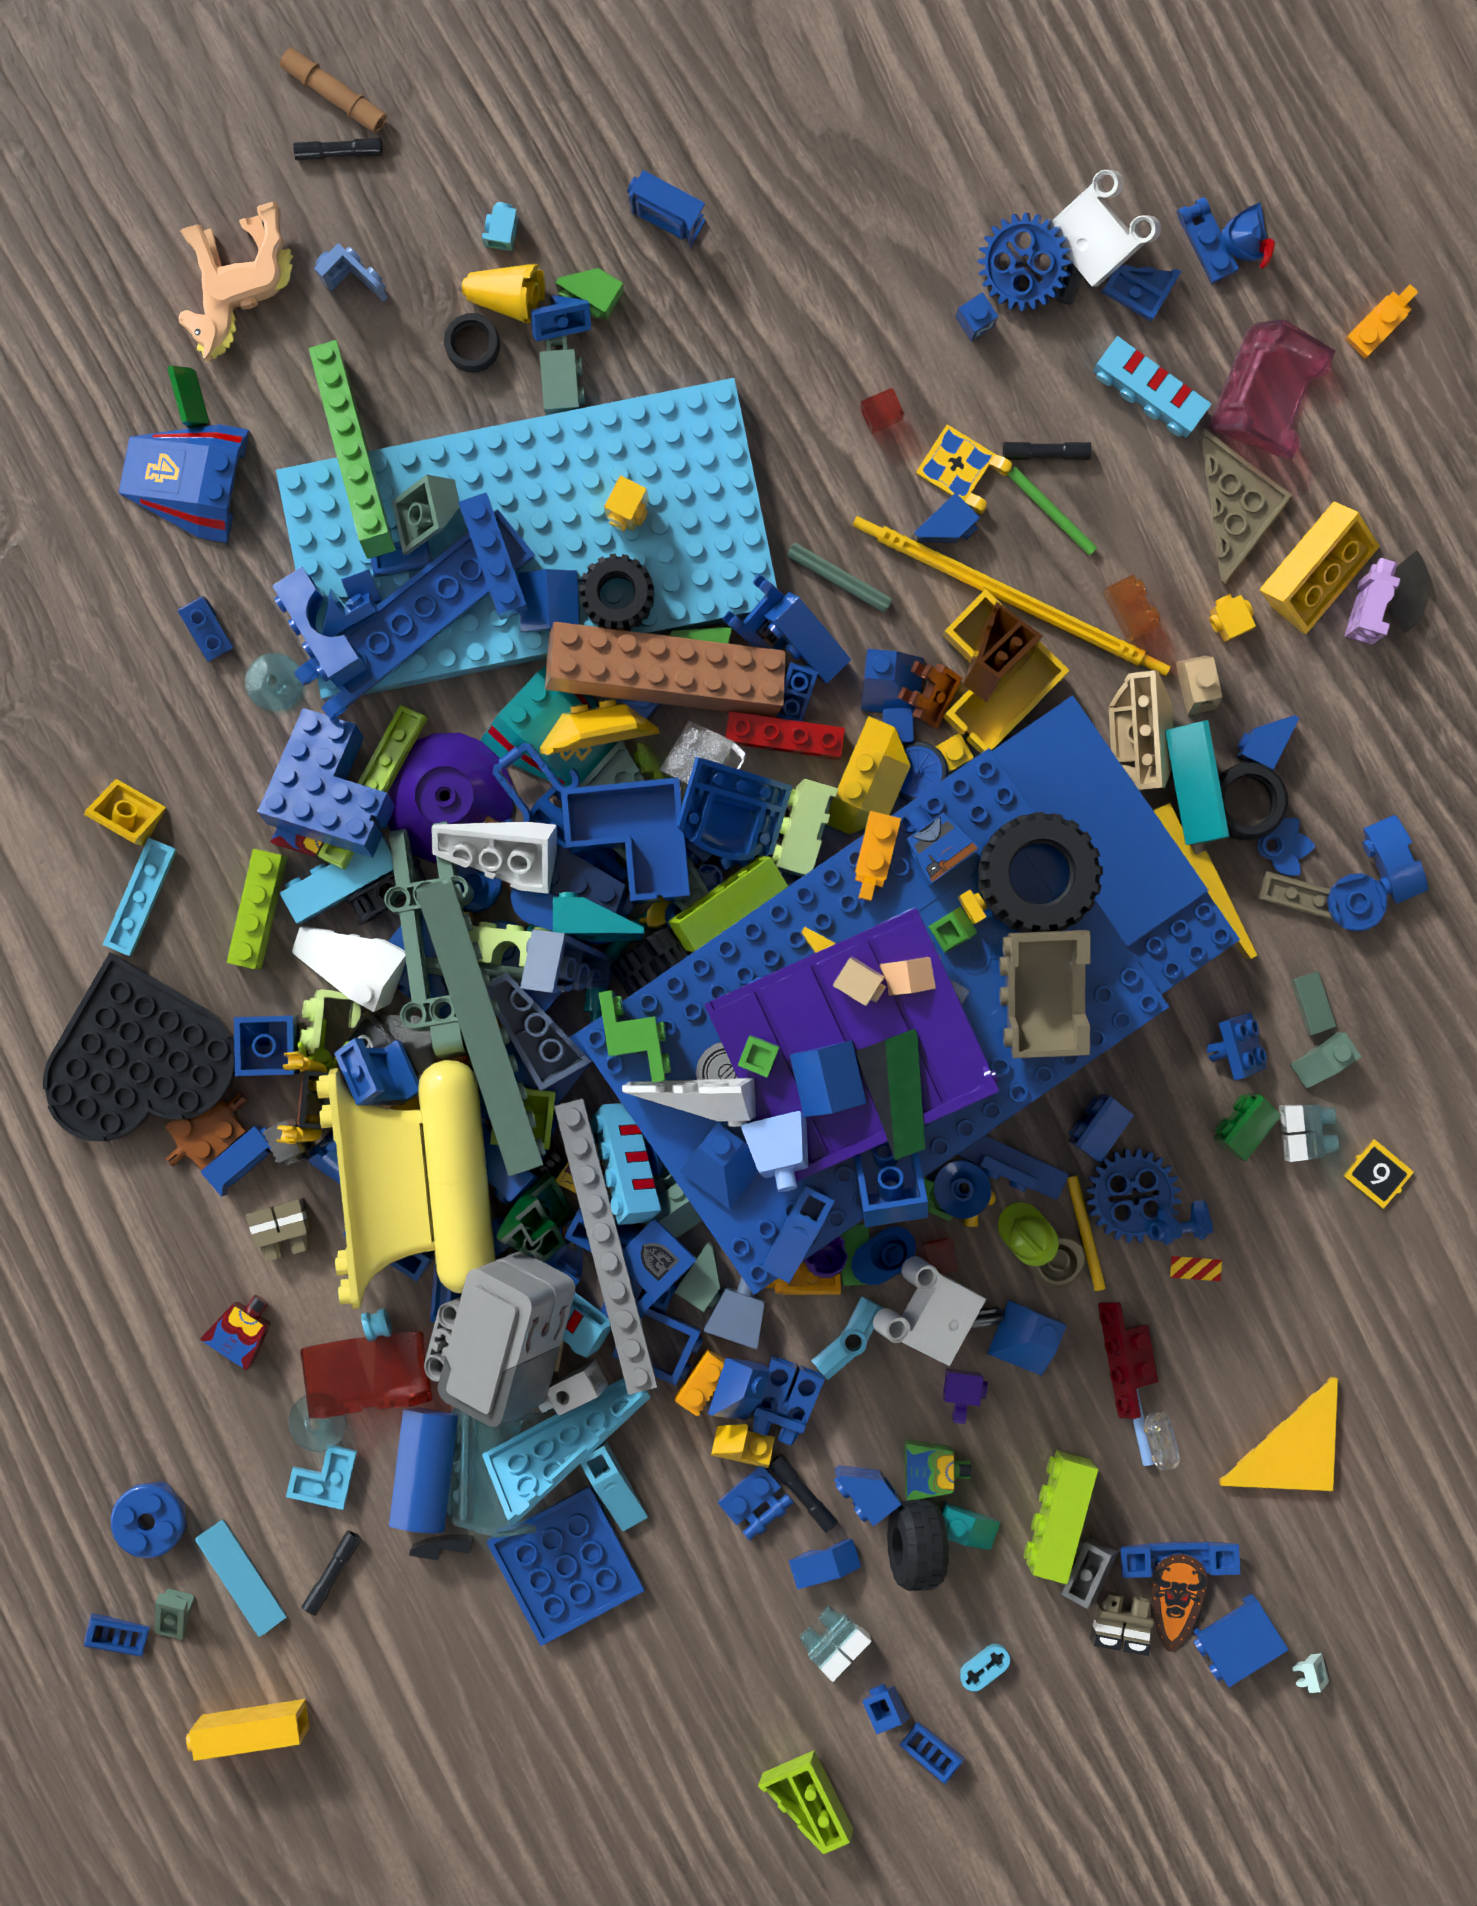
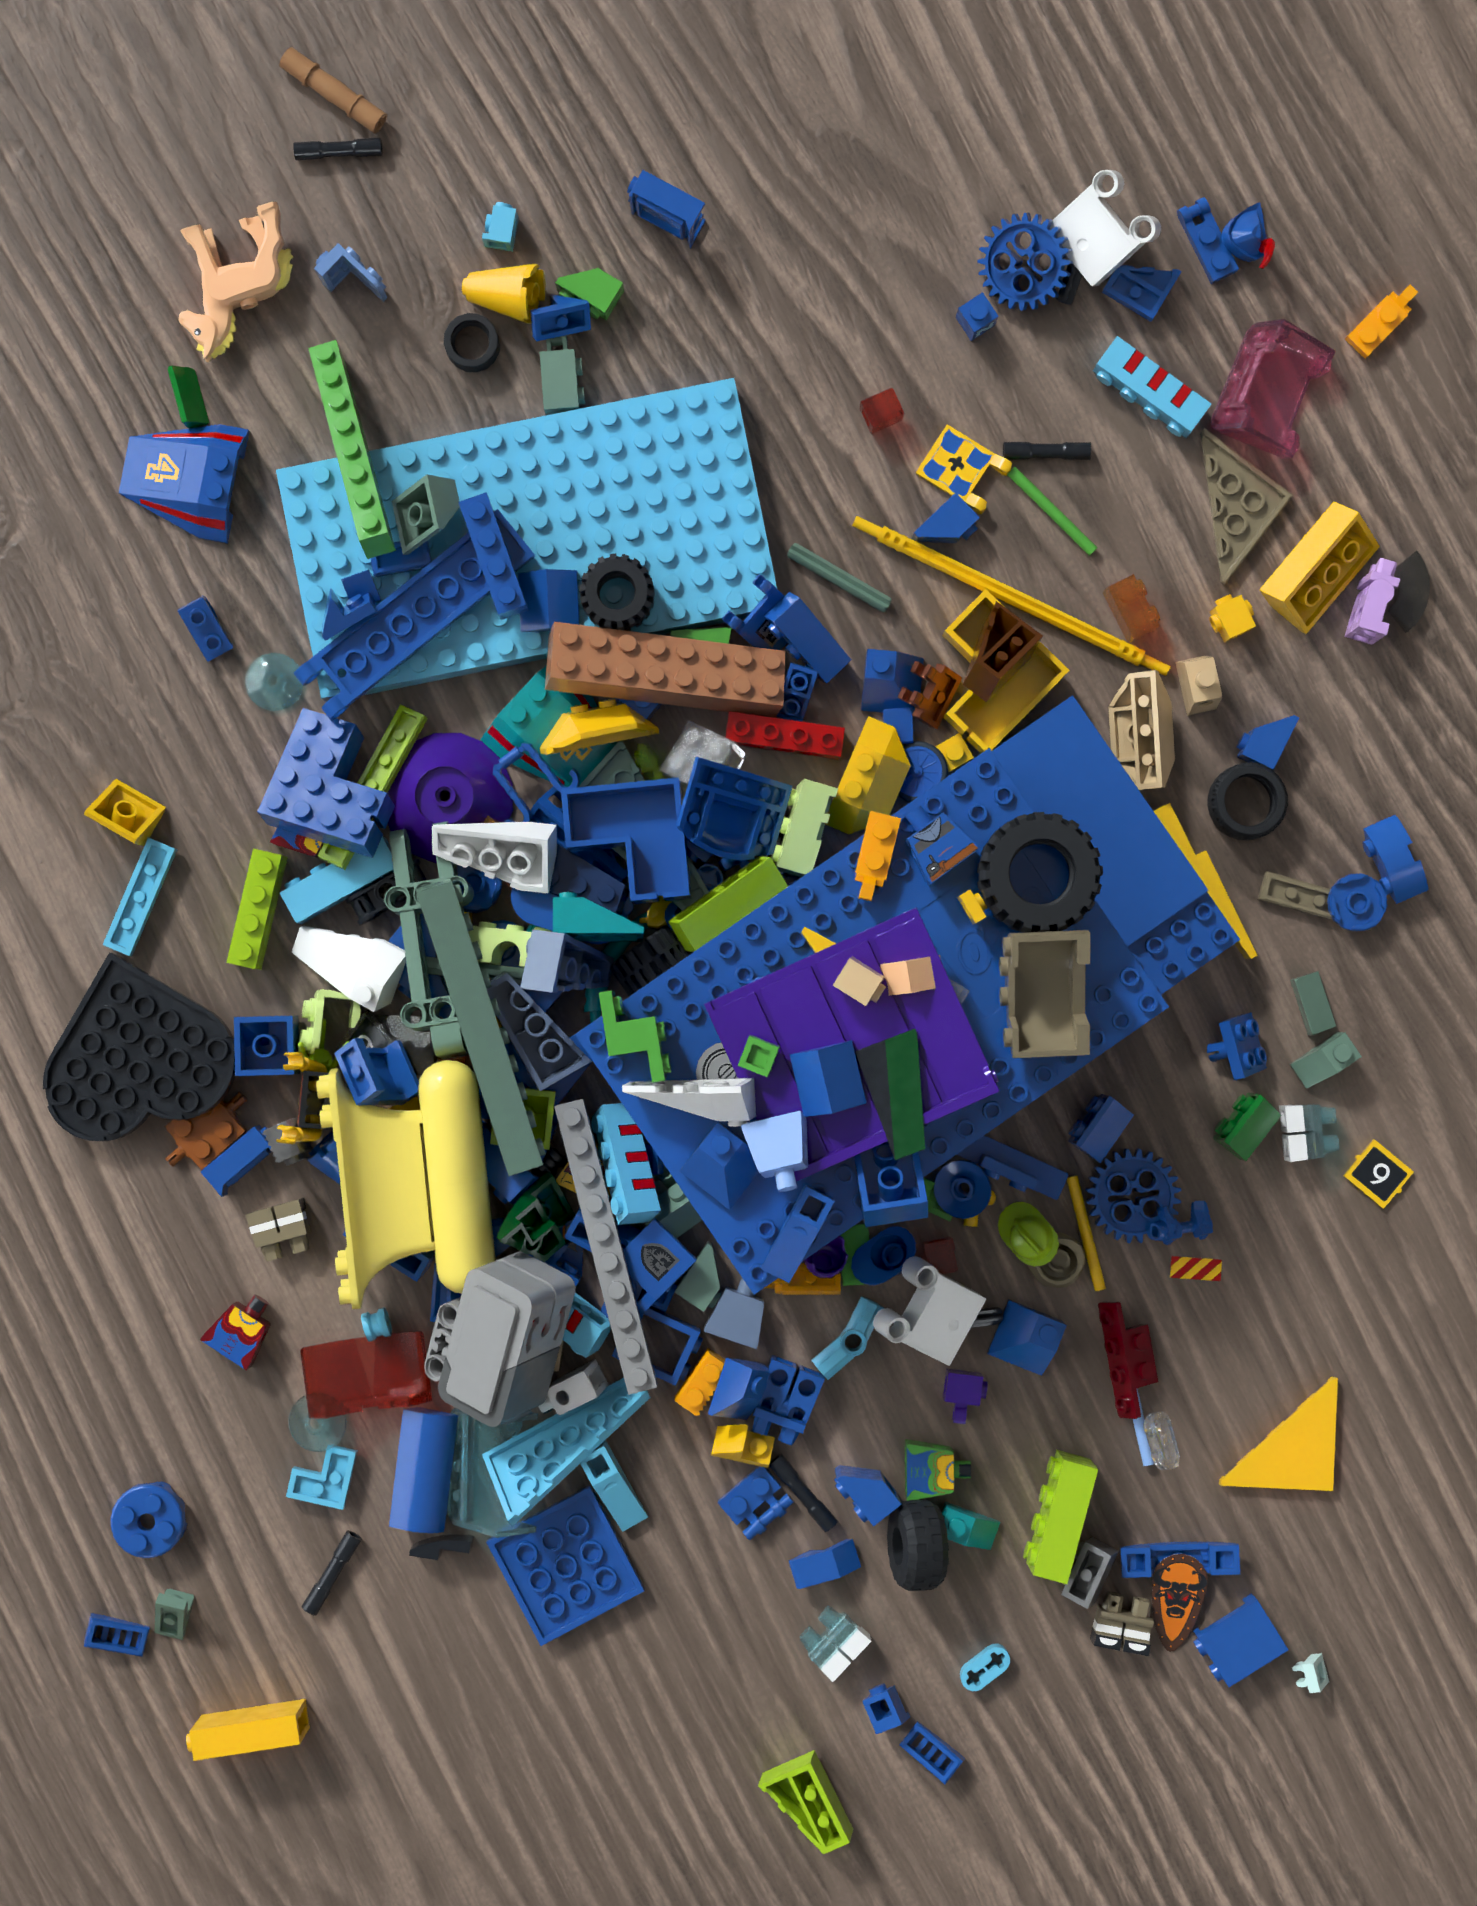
(240, 1578): medium azure slope -> none
(302, 600): arch -> none
(627, 505): yellow brick -> none
(952, 929): bright green slope -> none
(1197, 783): teal slope -> none
(1288, 849): blue plate -> none

